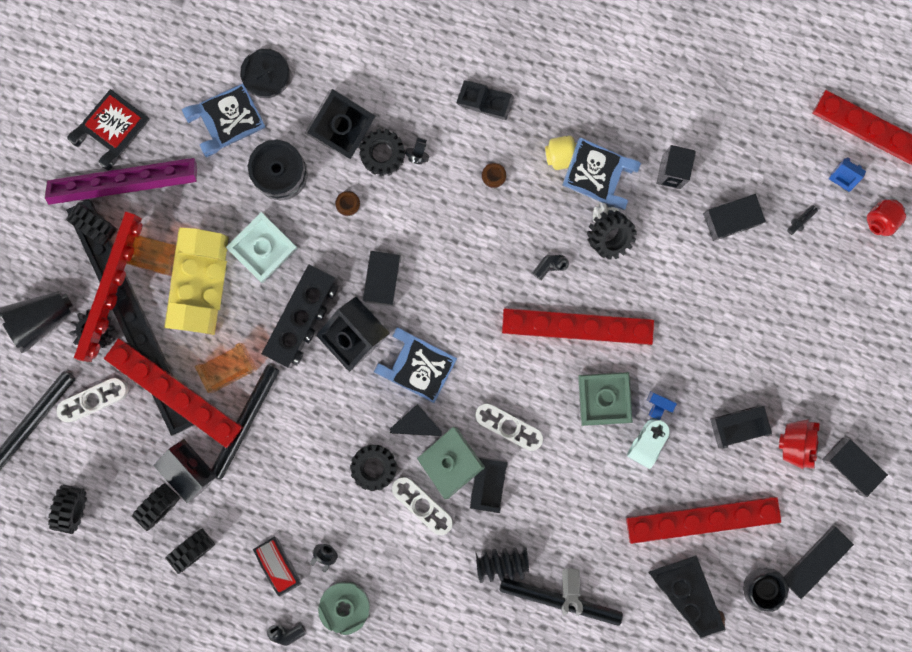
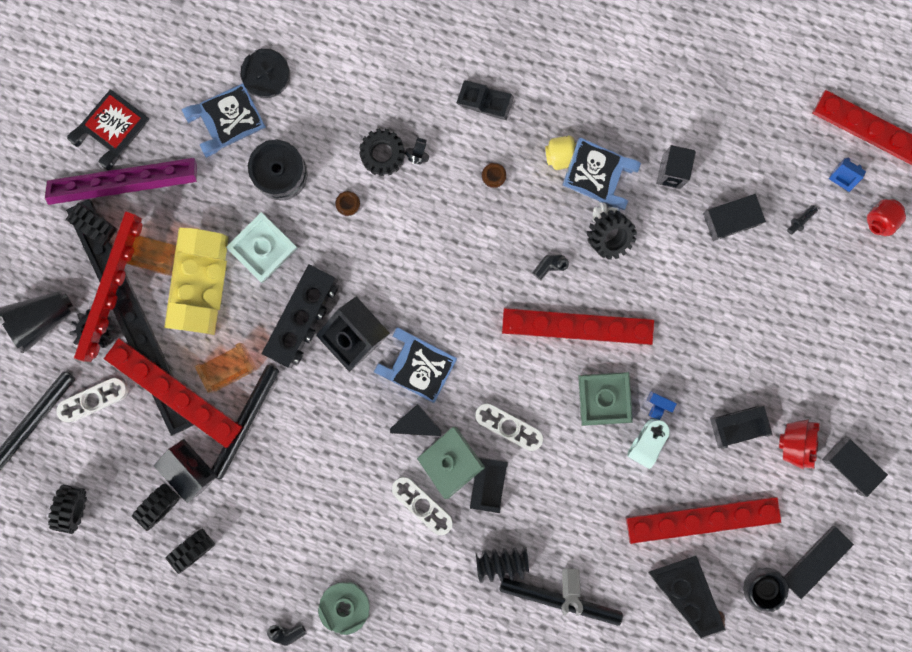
(276, 566): slope -> none
(325, 555): black plate -> none
(340, 124): black slope -> none
(362, 478): black tyre -> none
(381, 278): black panel -> none

